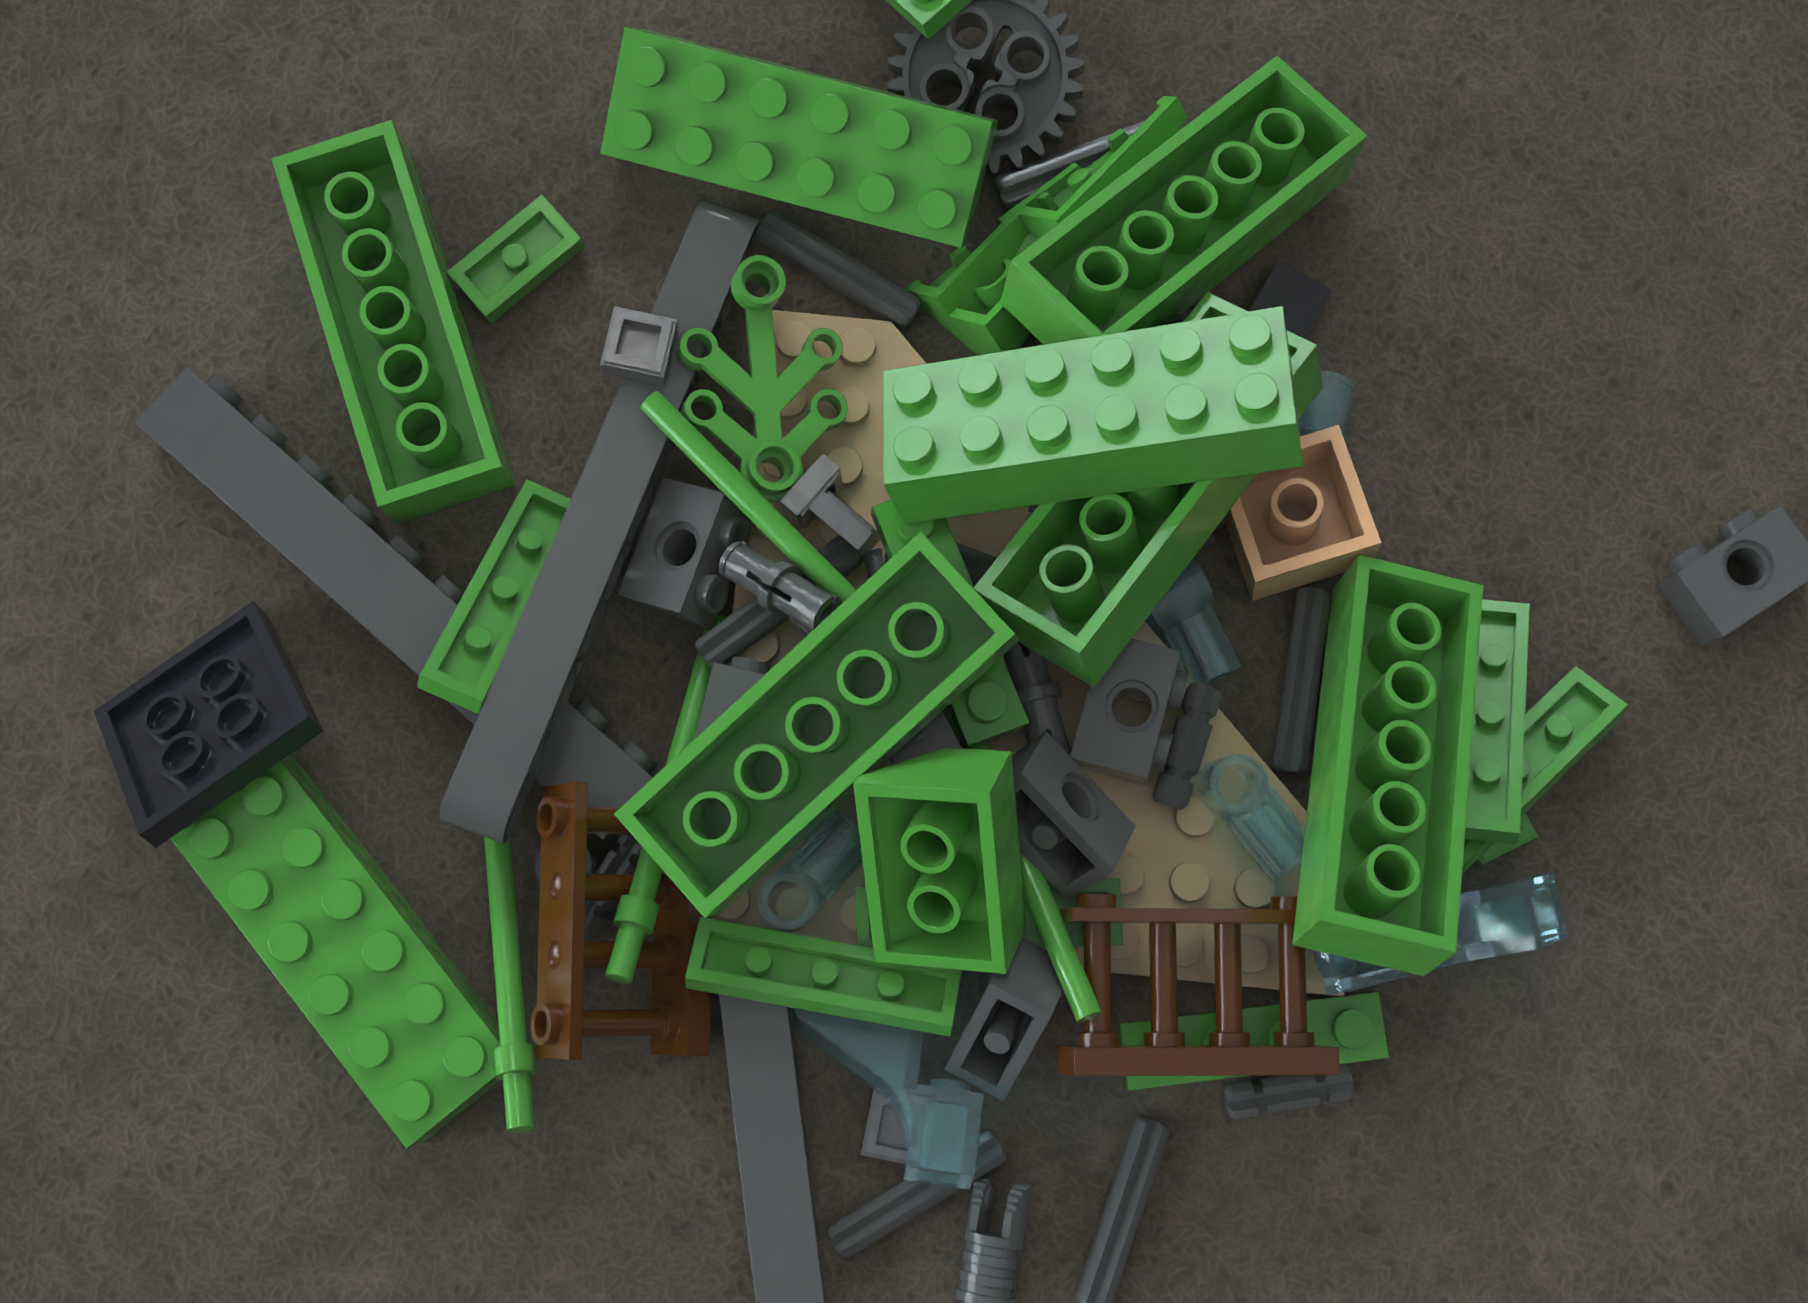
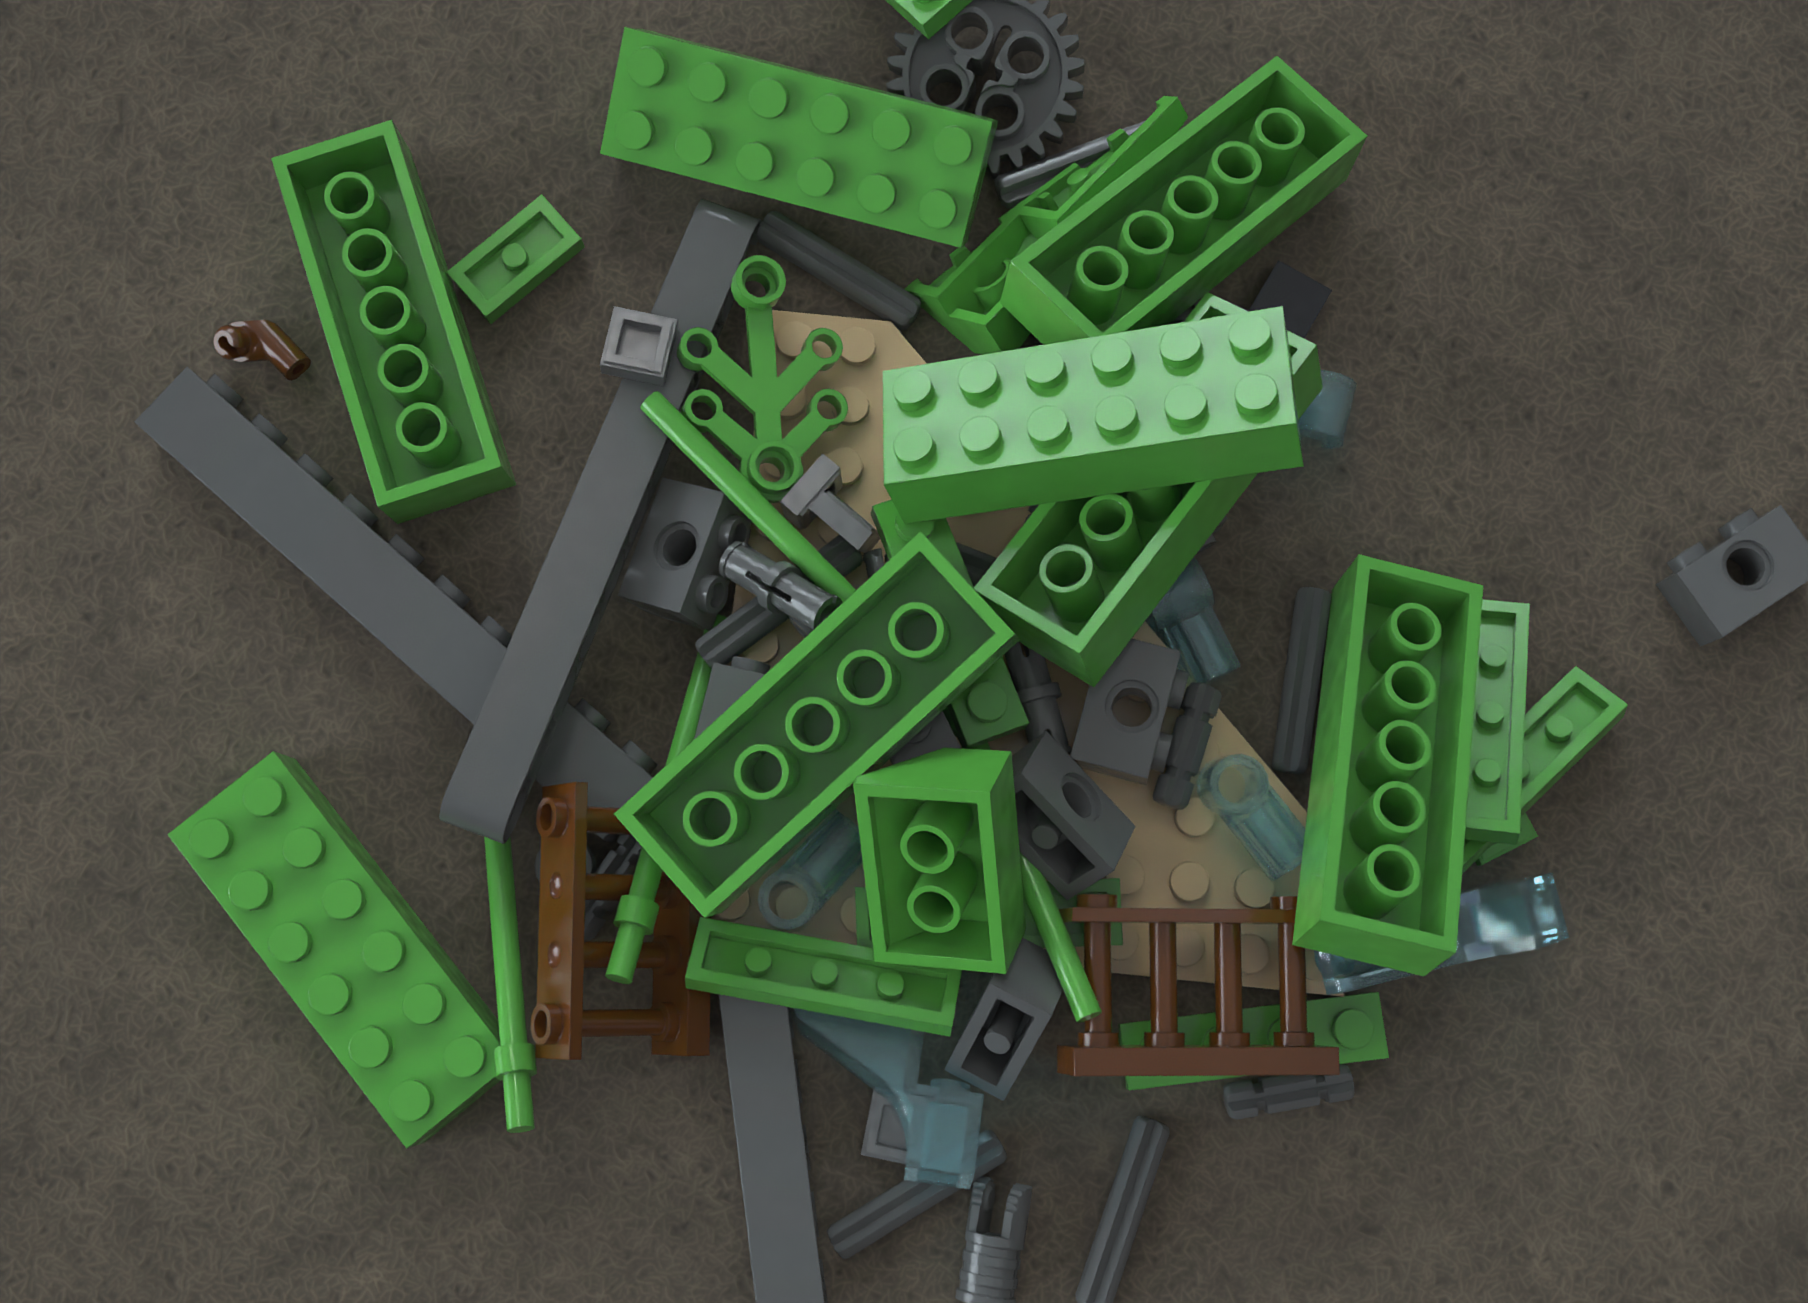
(206, 724): black plate -> none
(261, 342): none -> reddish brown arm
(491, 606): bright green plate -> none
(1303, 519): light nougat brick -> none

